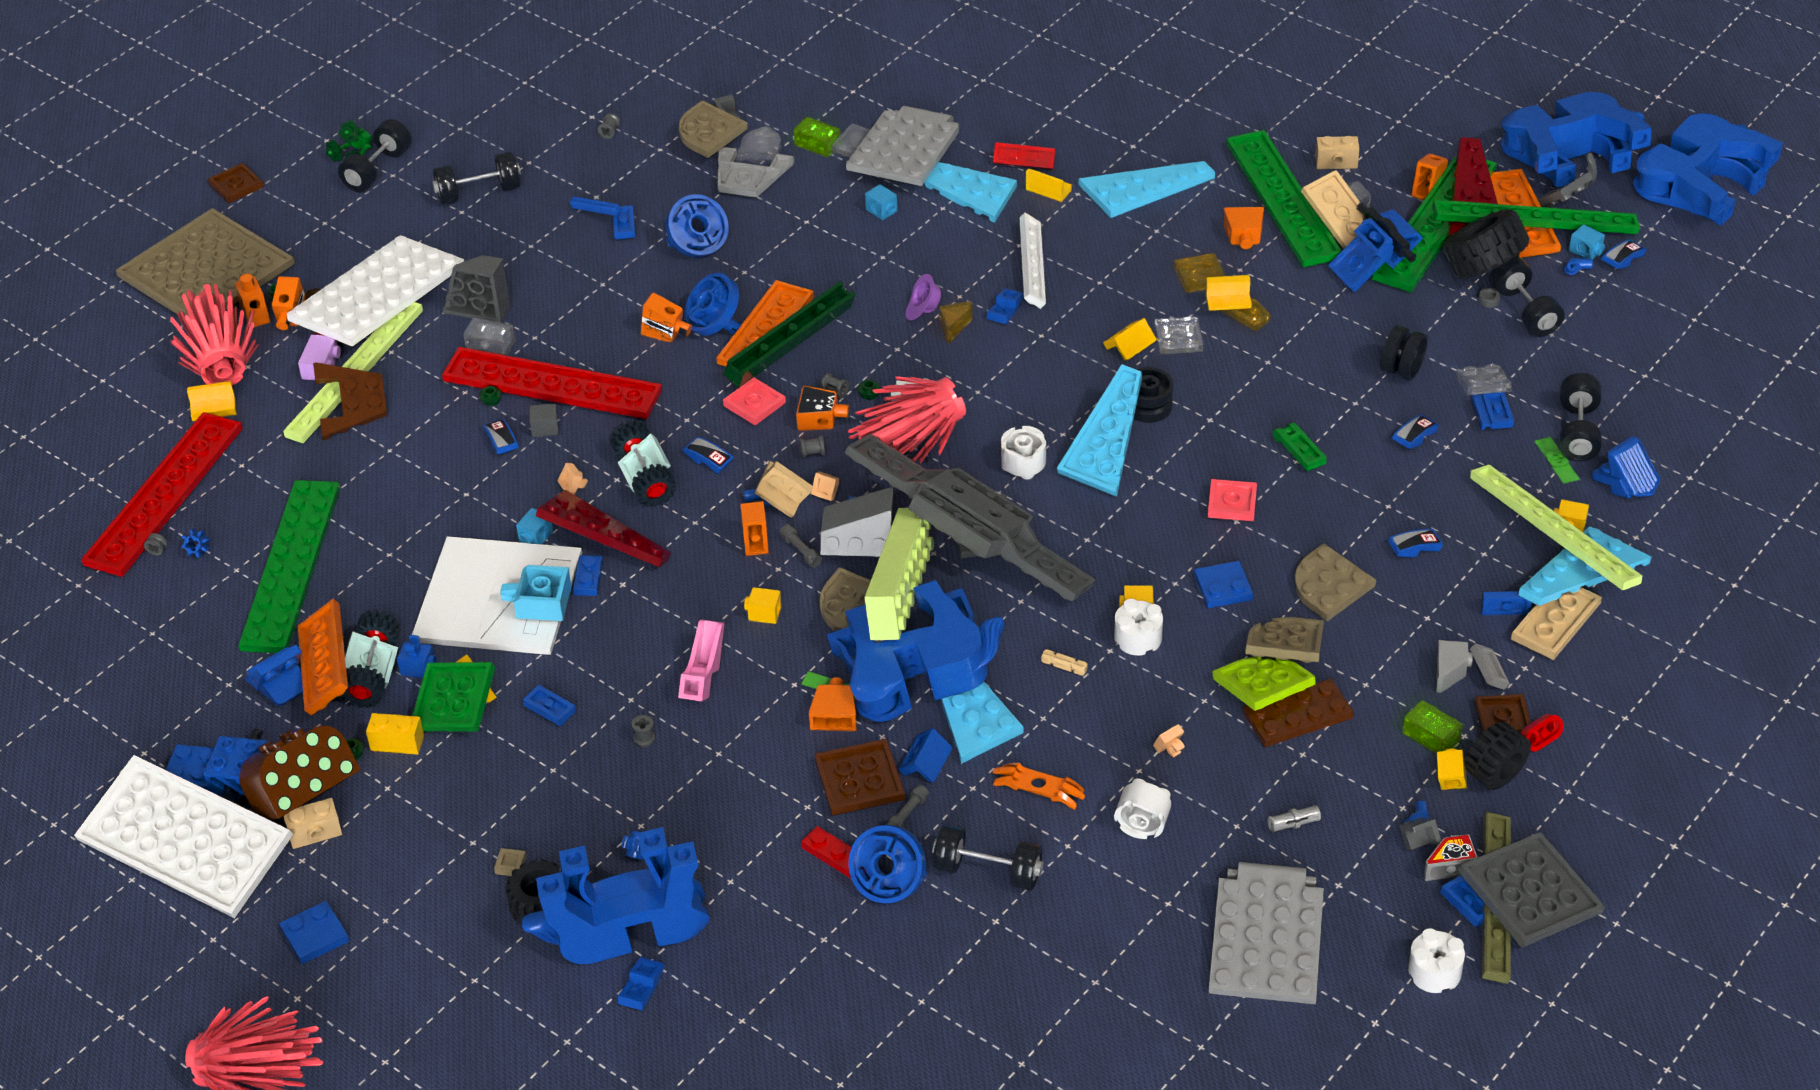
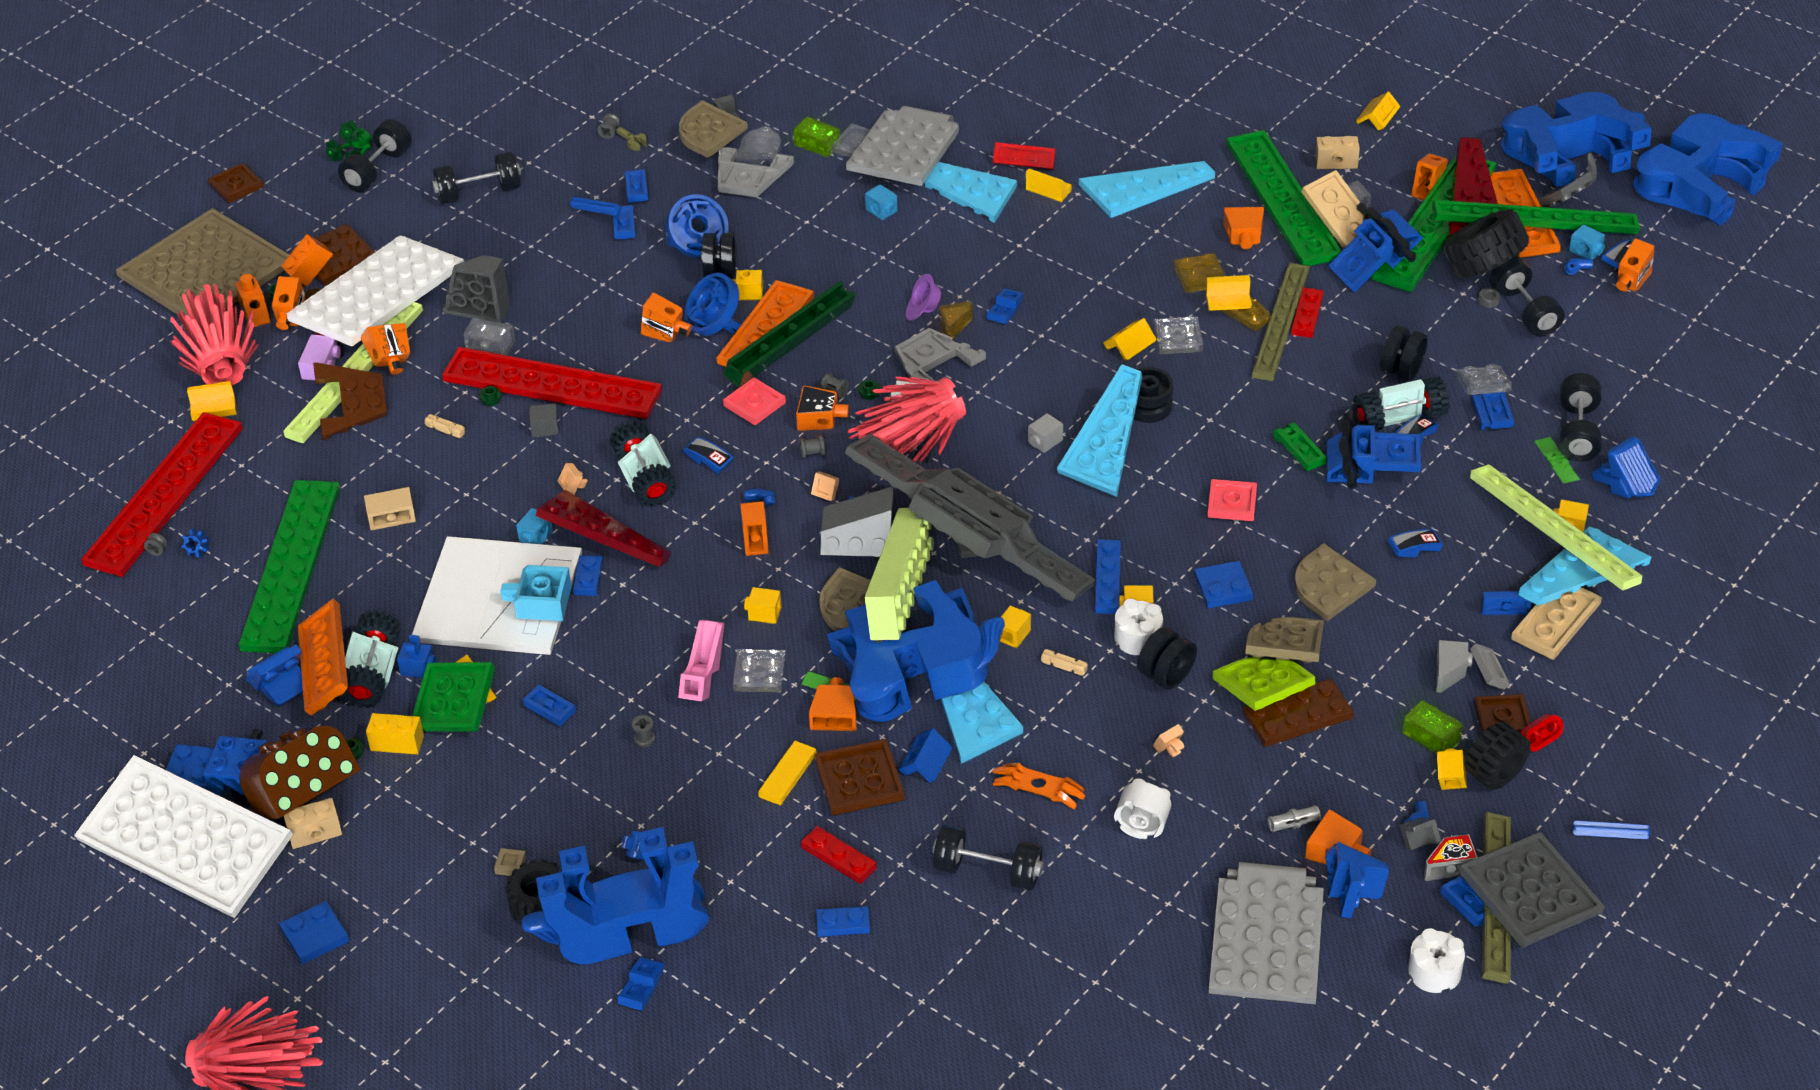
(307, 259): none -> orange brick
(347, 252): none -> reddish brown plate
(387, 345): none -> orange torso
(389, 508): none -> tan brick
(445, 426): none -> tan axle
(501, 436): slope -> none
(633, 140): none -> olive bar
(636, 186): none -> blue plate
(722, 255): none -> black wheel
(749, 284): none -> yellow brick
(759, 670): none -> clear plate
(782, 488): tan bracket -> none
(787, 773): none -> yellow tile
(811, 556): dark grey bar -> none
(843, 921): none -> blue plate
(905, 873): blue piece -> none
(917, 796): dark grey bar -> none
(931, 349): none -> light grey wing
(1016, 626): none -> yellow brick
(1023, 451): white brick -> none
(1032, 261): white plate -> none
(1045, 433): none -> light grey brick
(1107, 576): none -> blue plate
(1166, 657): none -> black wheel
(1280, 322): none -> olive tile
(1307, 312): none -> red plate
(1331, 830): none -> orange torso
(1353, 876): none -> blue piece
(1361, 450): none -> blue piece
(1380, 110): none -> yellow panel
(1402, 403): none -> plate
(1611, 829): none -> axle
(1630, 273): none -> orange torso

